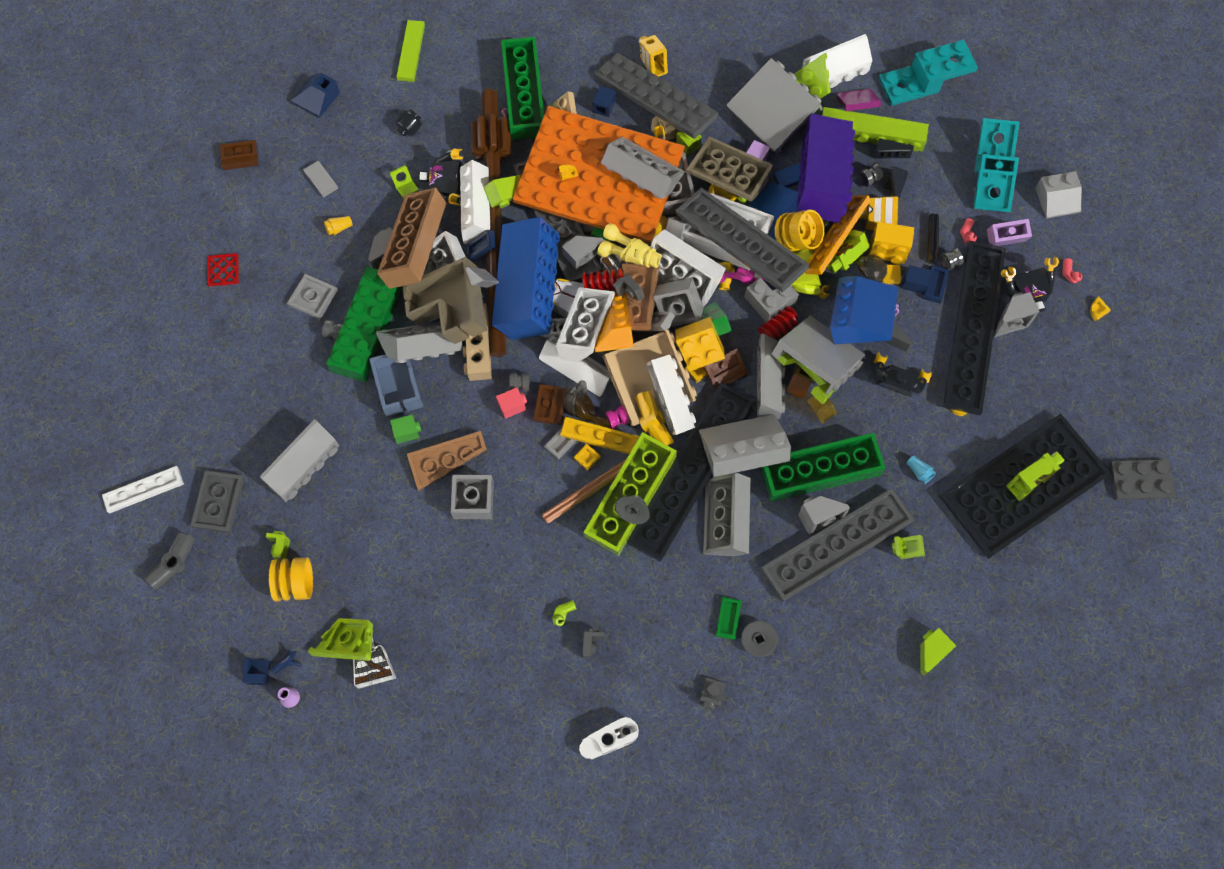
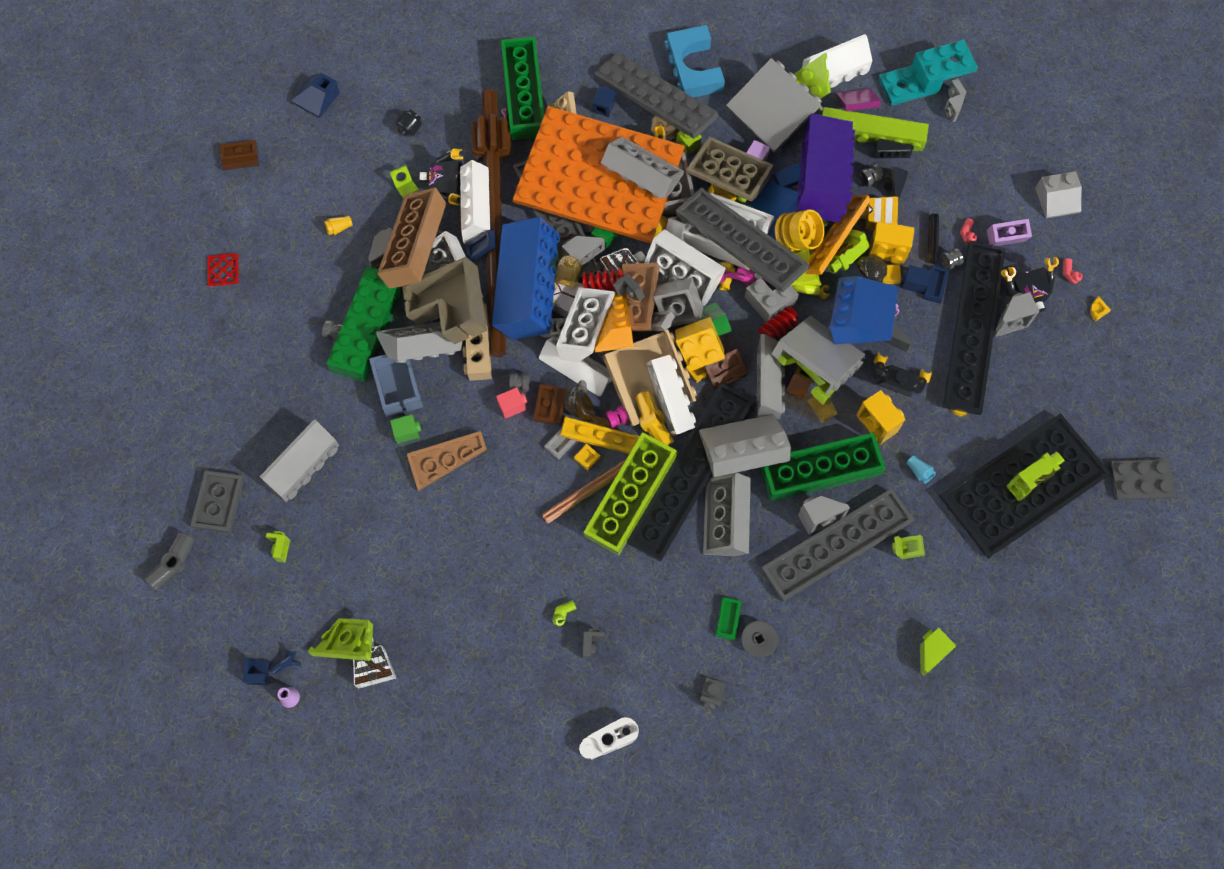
(142, 489): white tile -> none
(291, 579): yellow wheel -> none
(312, 296): light grey tile -> none
(320, 179): light grey tile -> none
(410, 51): lime tile -> none
(472, 497): light grey brick -> none
(480, 277): light grey slope -> none
(502, 191): lime slope -> none
(567, 172): yellow tile -> none
(568, 271): none -> clear yellow brick
(632, 509): dark grey piece -> none
(635, 252): light yellow piece -> none
(652, 48): yellow torso -> none
(690, 81): none -> dark azure arch
(881, 416): none -> yellow brick
(957, 94): none -> light grey slope
(996, 165): teal bracket -> none

